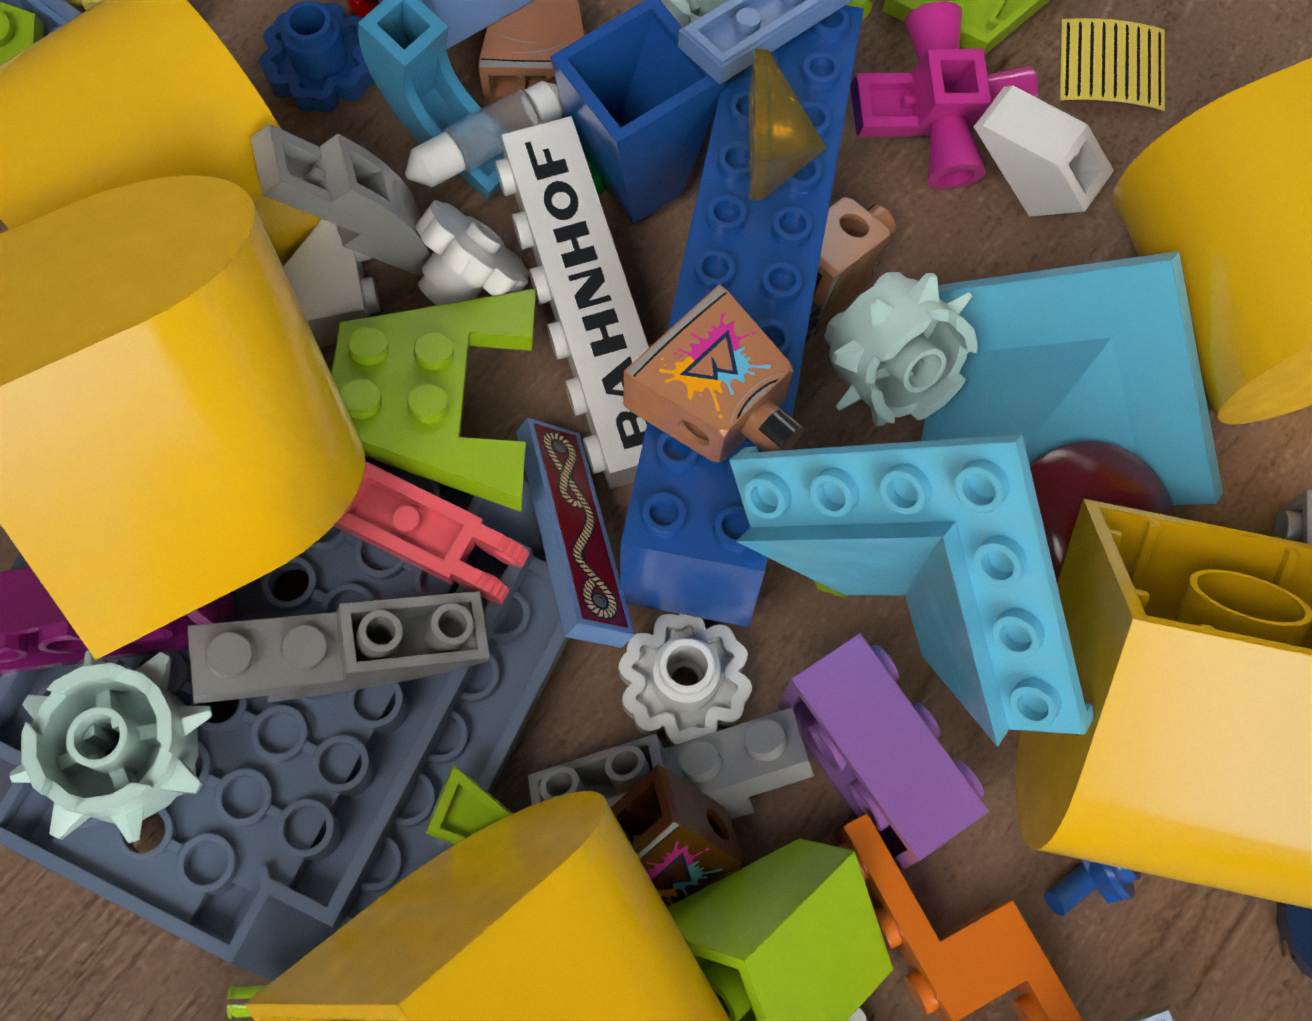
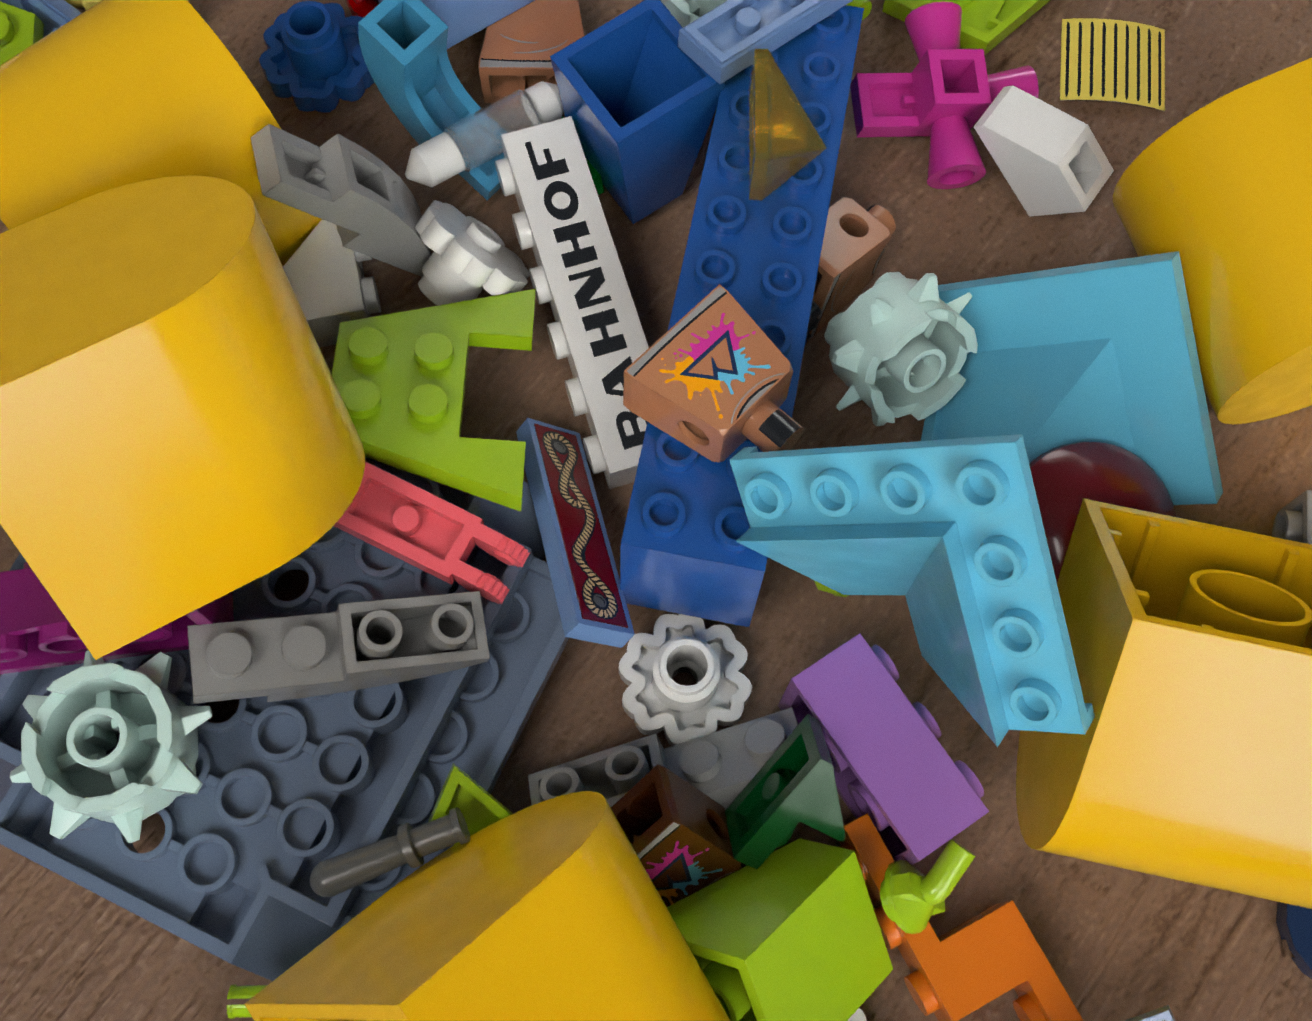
(408, 846): none -> dark grey piece
(787, 790): none -> dark green slope
(914, 897): none -> lime plate
(1112, 882): blue plate -> none

